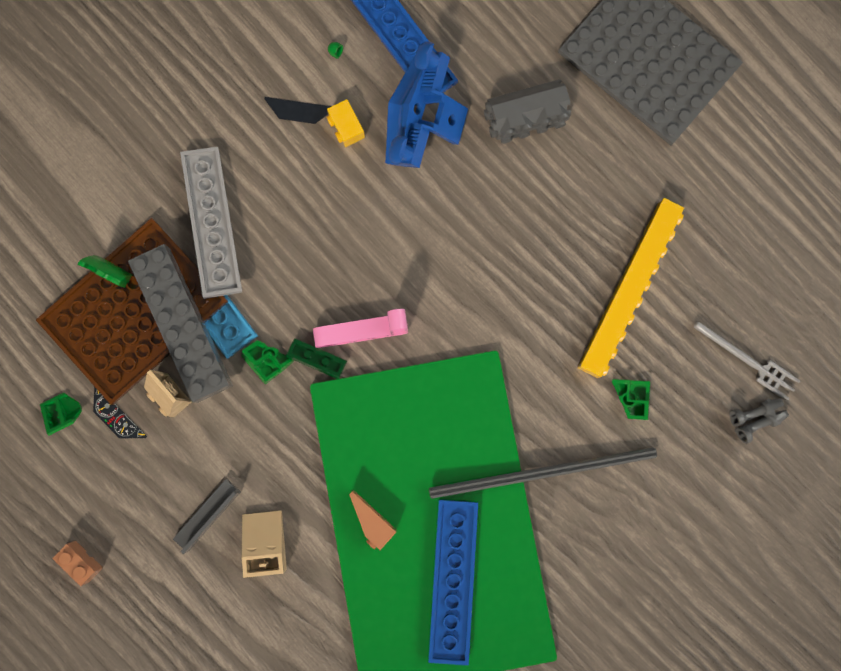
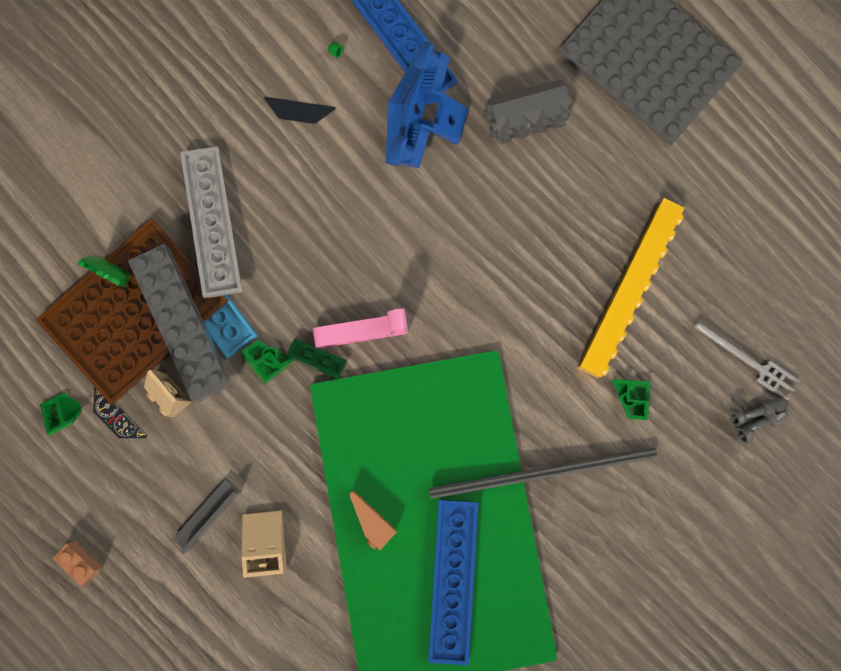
(346, 123): yellow brick -> none

